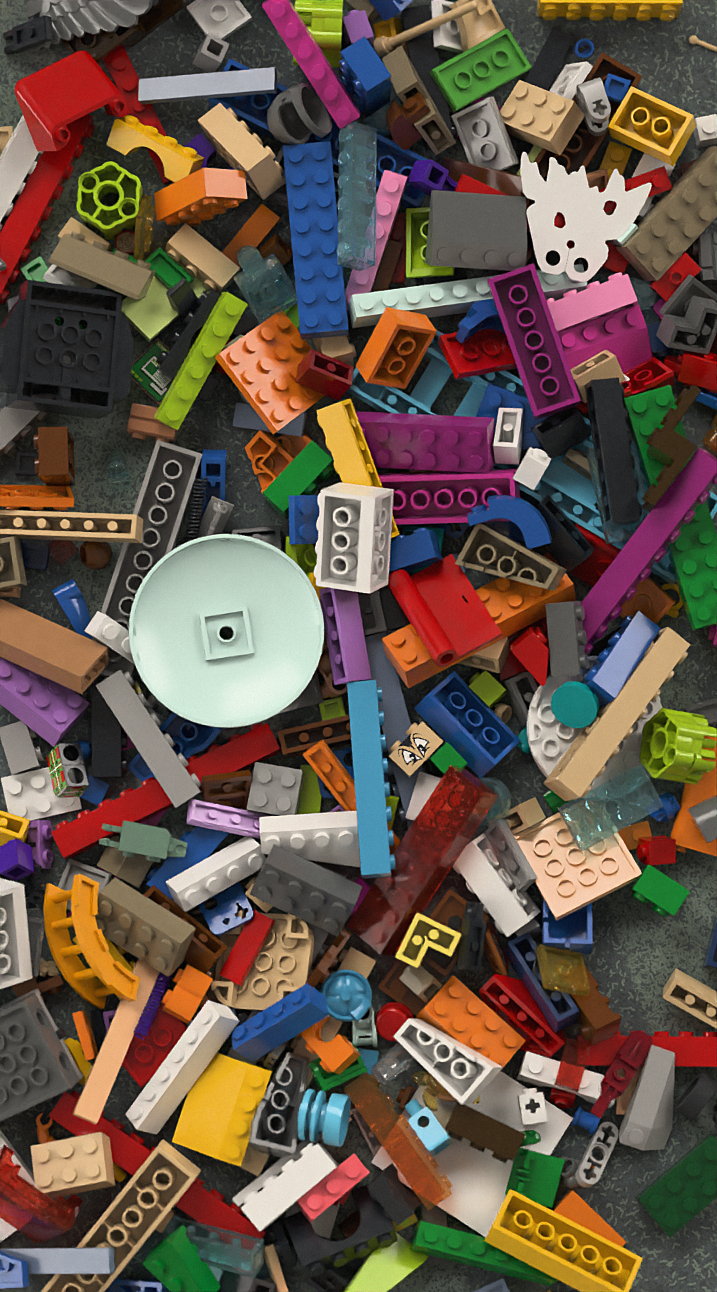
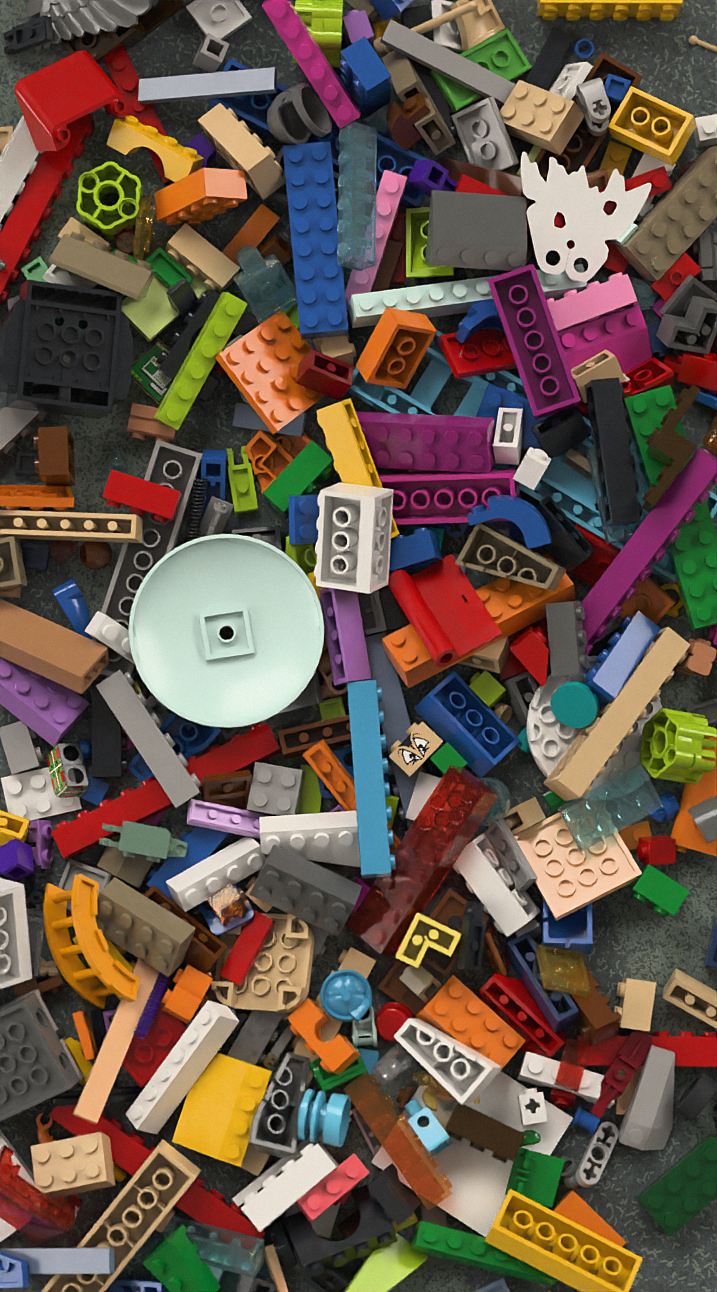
(118, 1094): none -> black axle
(141, 496): none -> red brick
(227, 903): none -> clear orange brick
(242, 483): none -> lime hinge
(279, 1022): blue brick -> none
(328, 960): reddish brown wing -> none
(446, 62): none -> light grey tile
(635, 1003): none -> tan brick
(698, 658): none -> nougat brick

